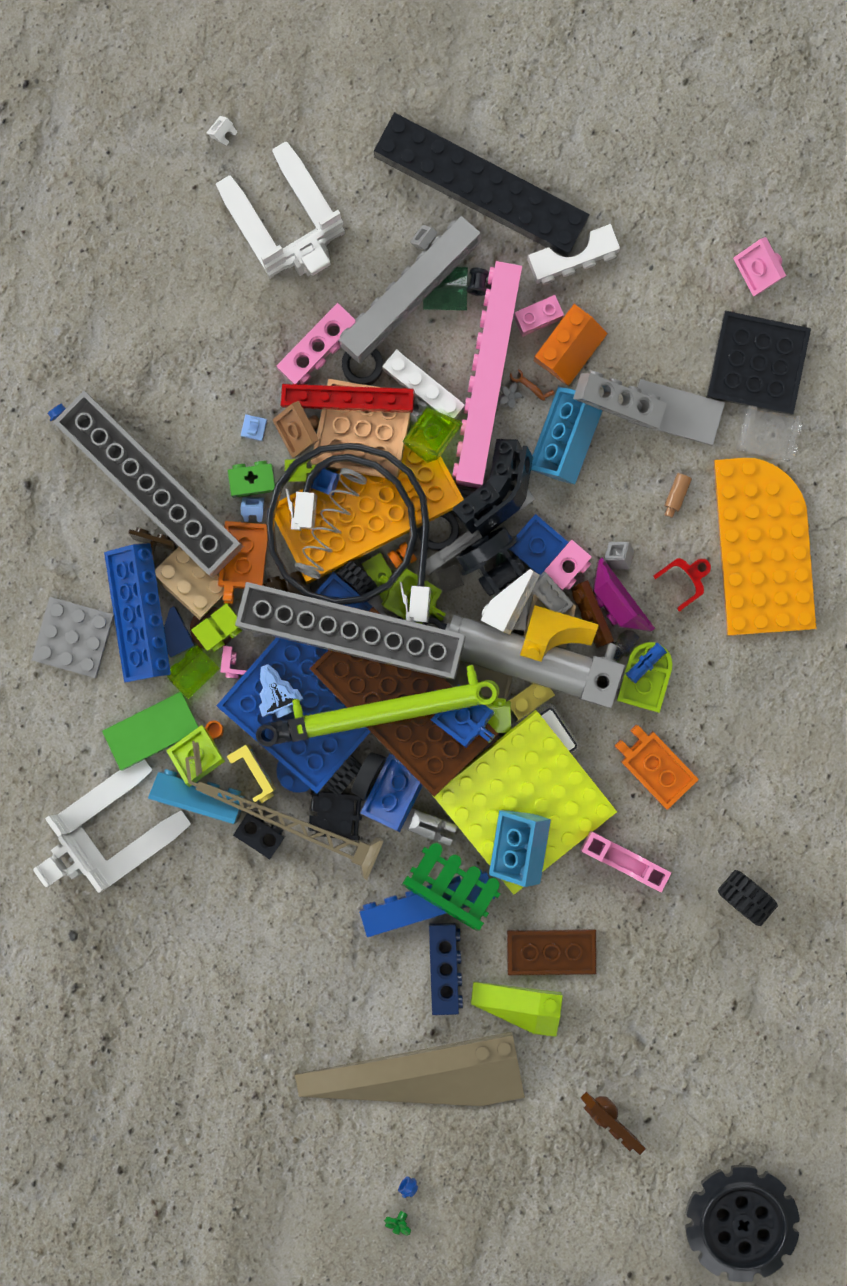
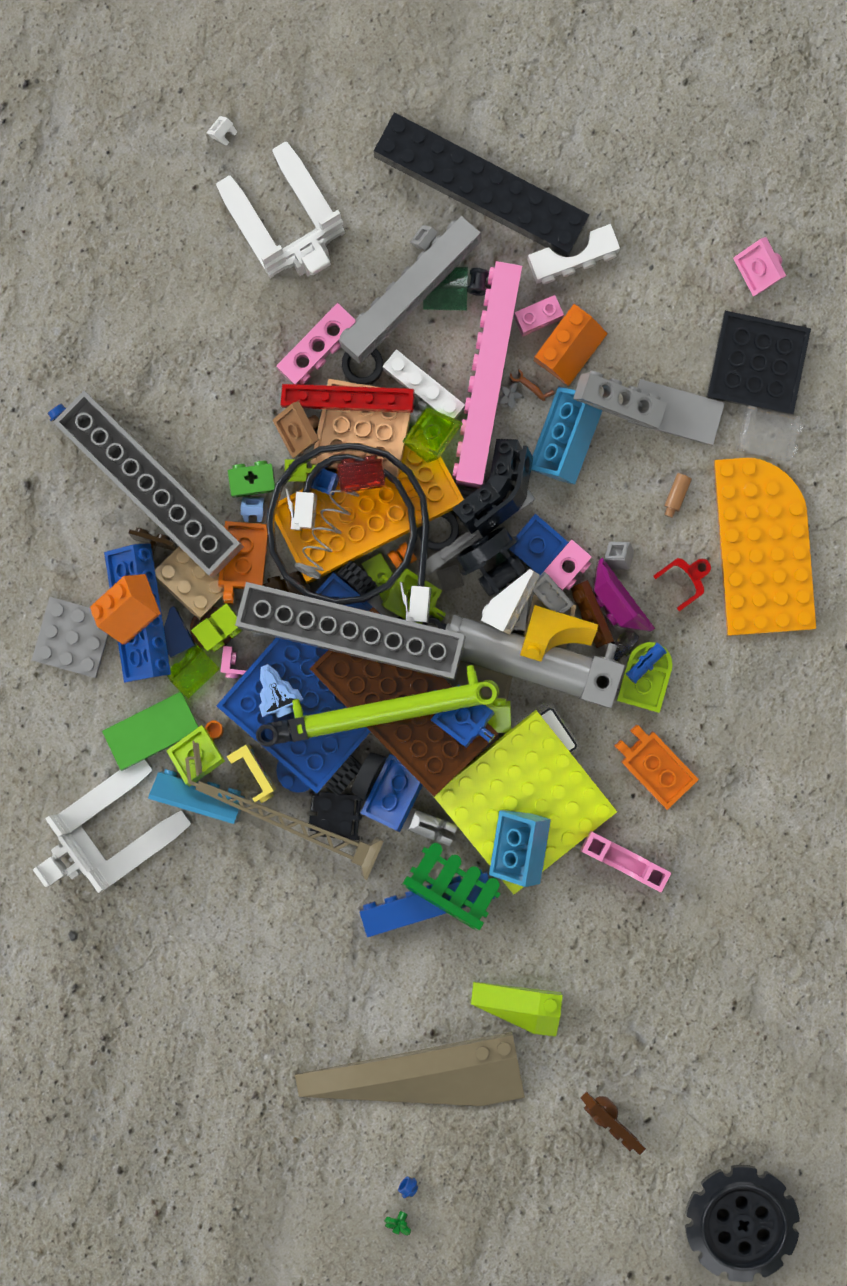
(126, 608): none -> orange slope
(253, 427): light blue tile -> none
(256, 840): black brick -> none
(361, 475): none -> clear red brick
(441, 1004): dark blue brick -> none
(529, 699): light yellow plate -> none
(551, 952): reddish brown tile -> none
(747, 898): black tyre -> none

